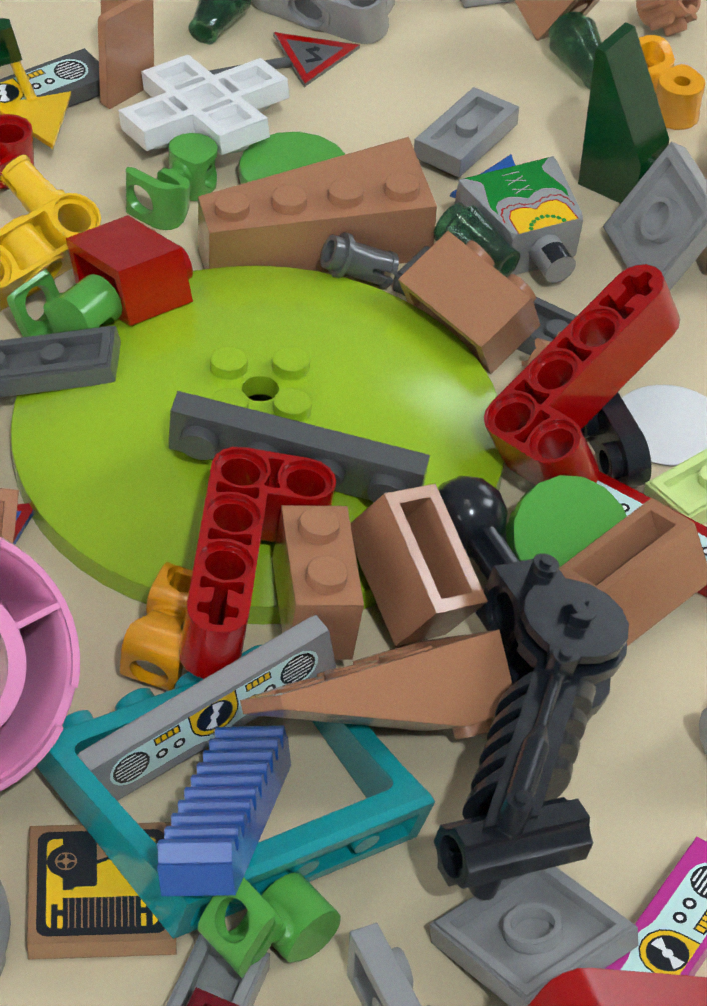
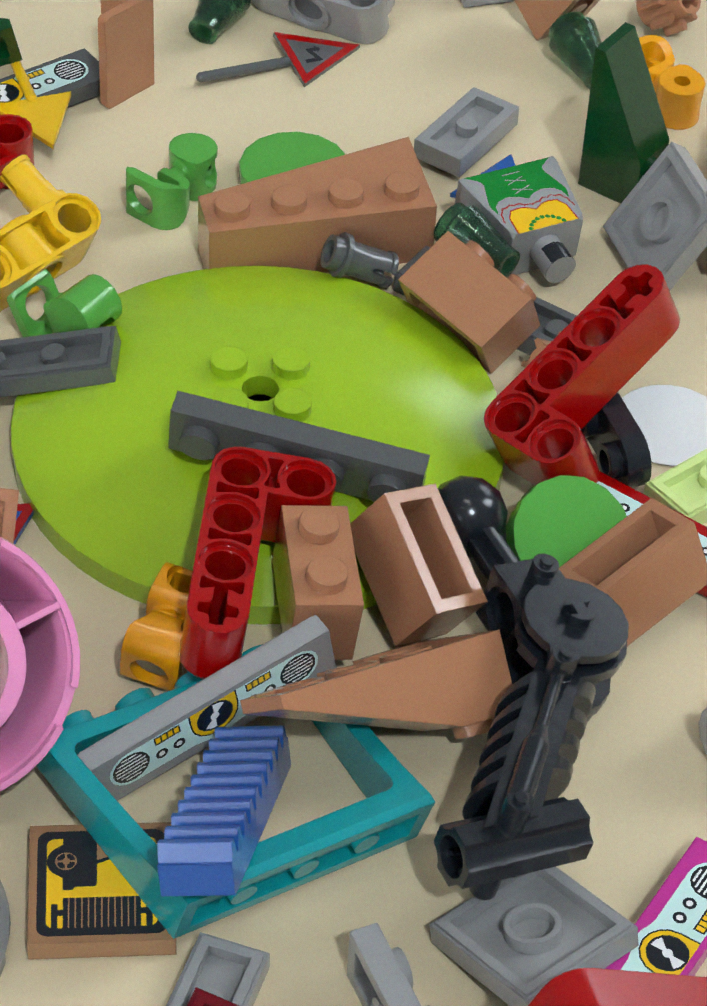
(138, 262): red brick -> none
(196, 101): white plate -> none
(286, 915): bright green leg -> none

